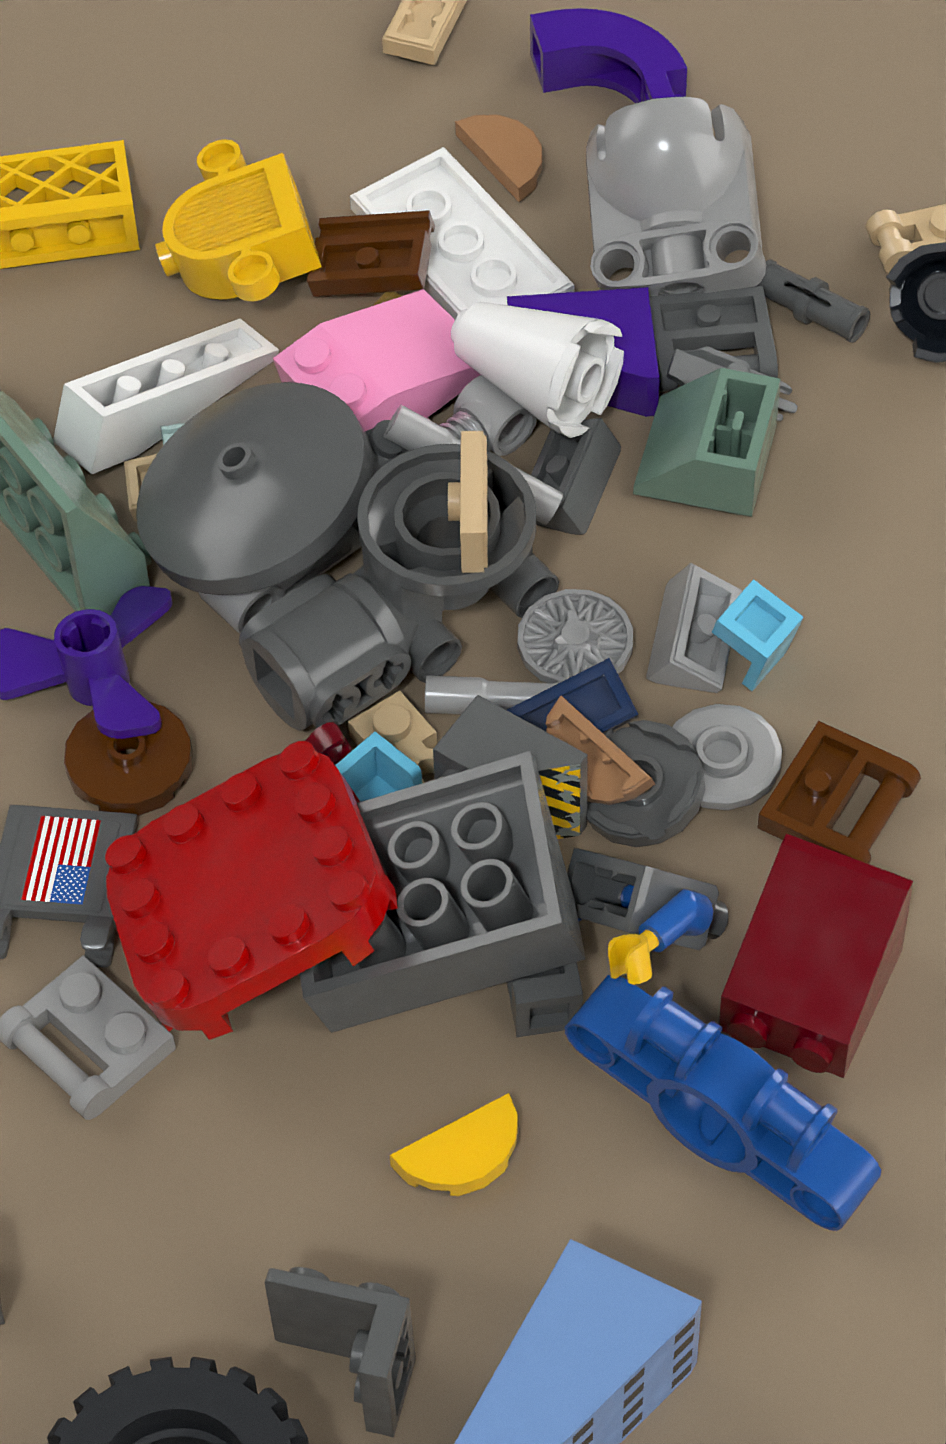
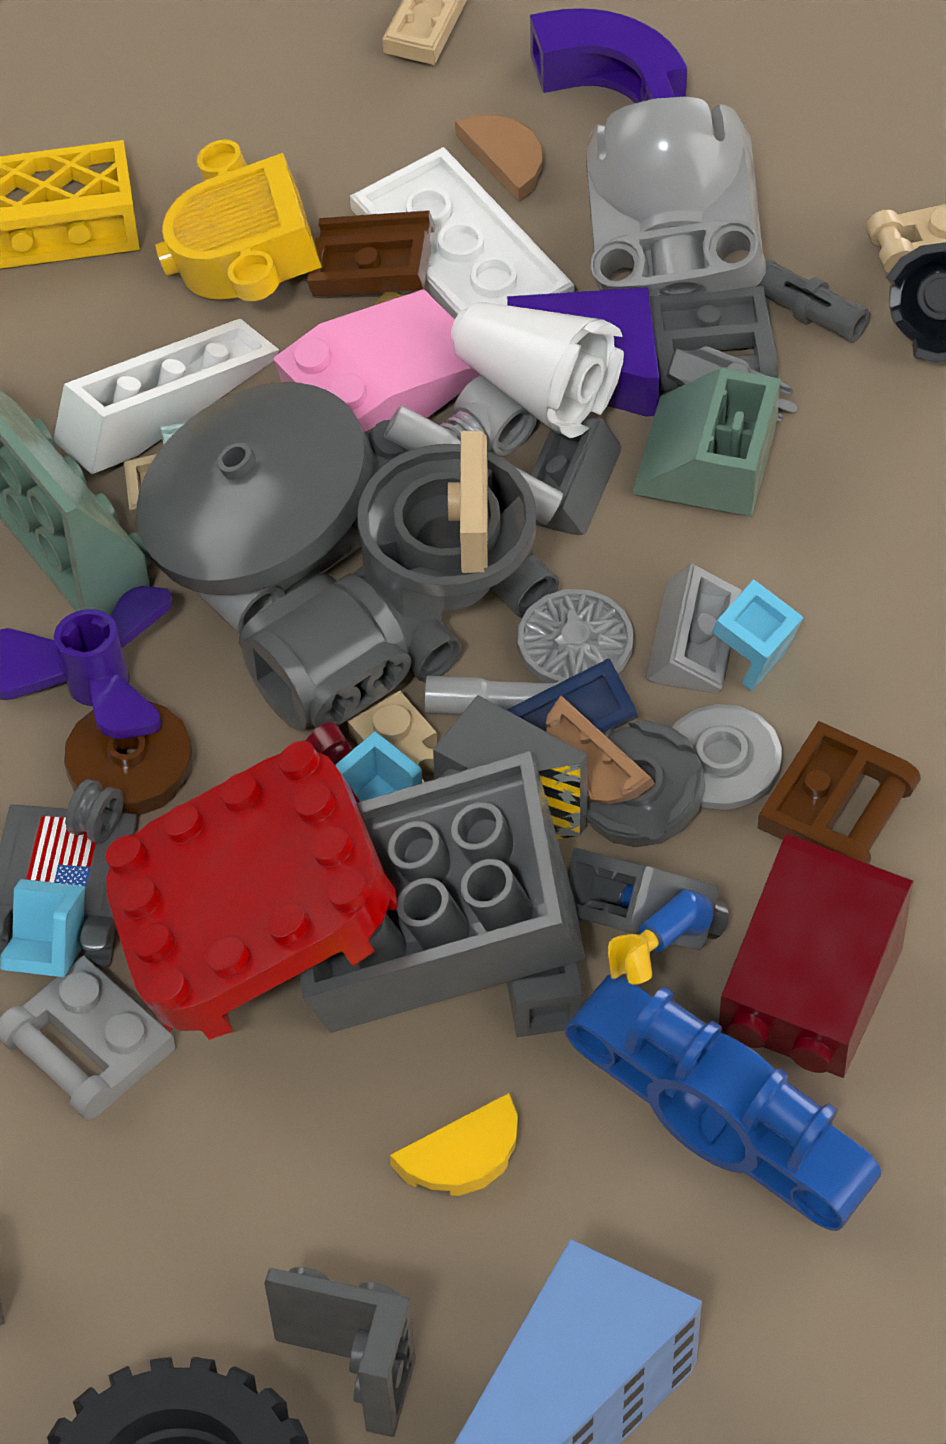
(45, 928): none -> medium azure panel
(94, 811): none -> dark grey bush

